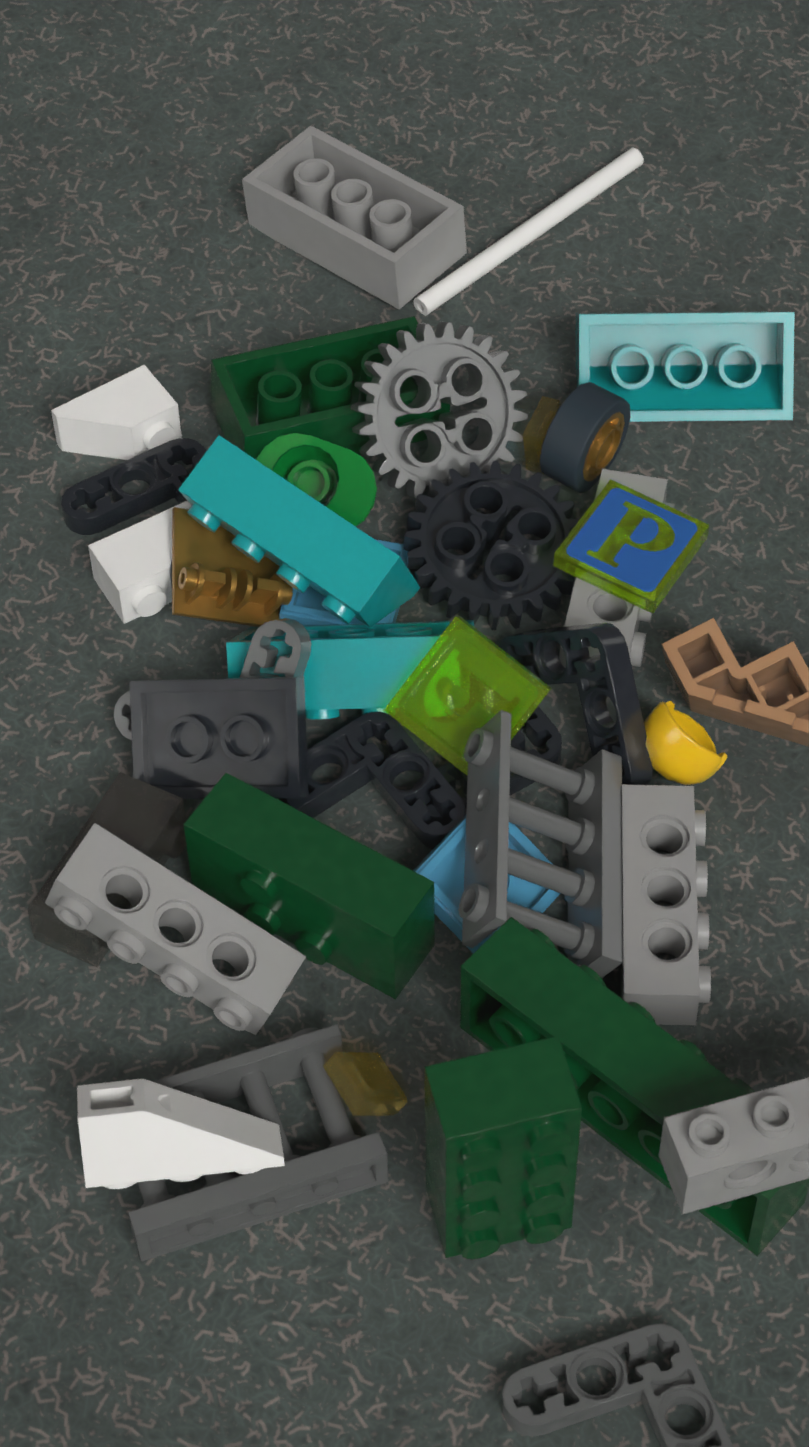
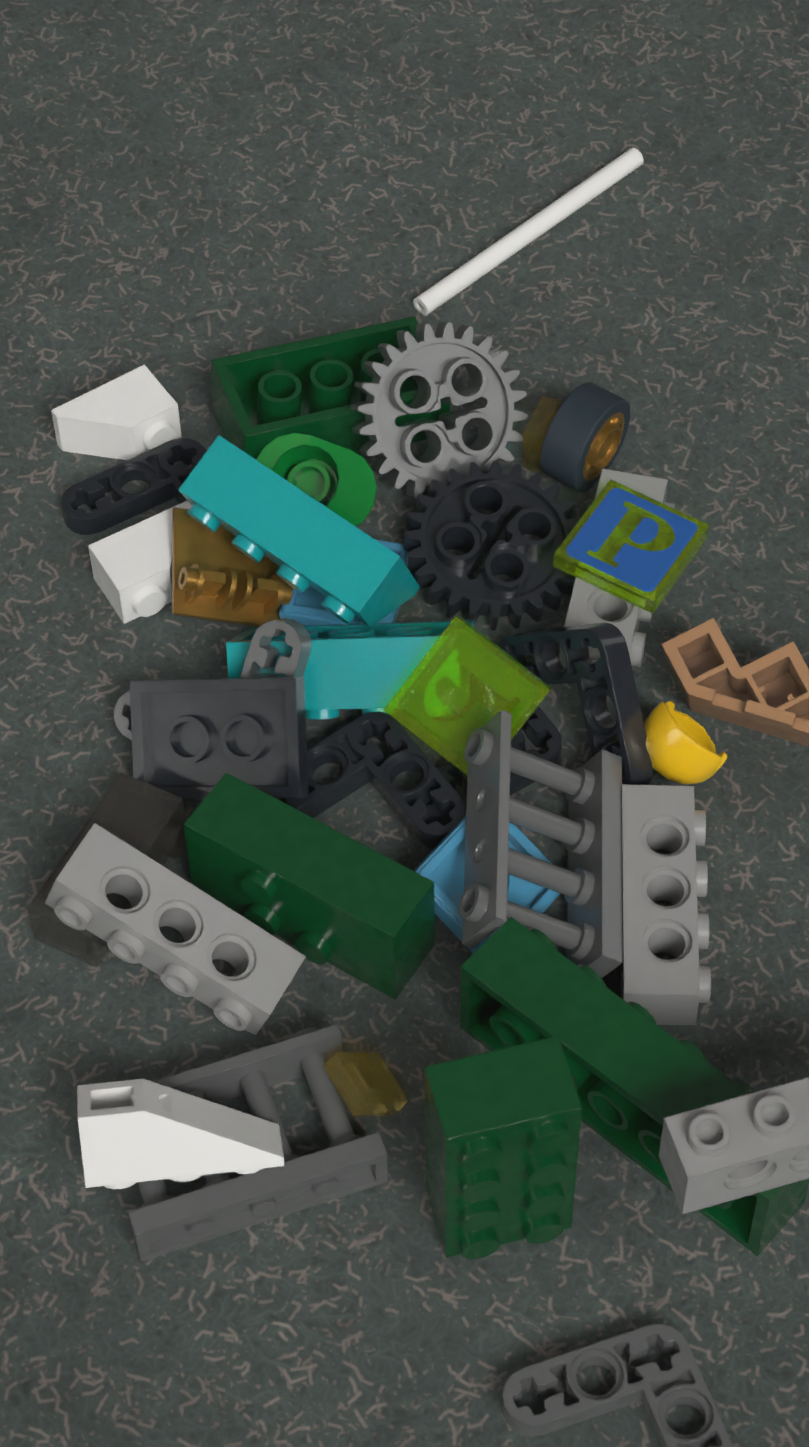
(355, 216): light grey brick -> none
(691, 363): teal slope -> none

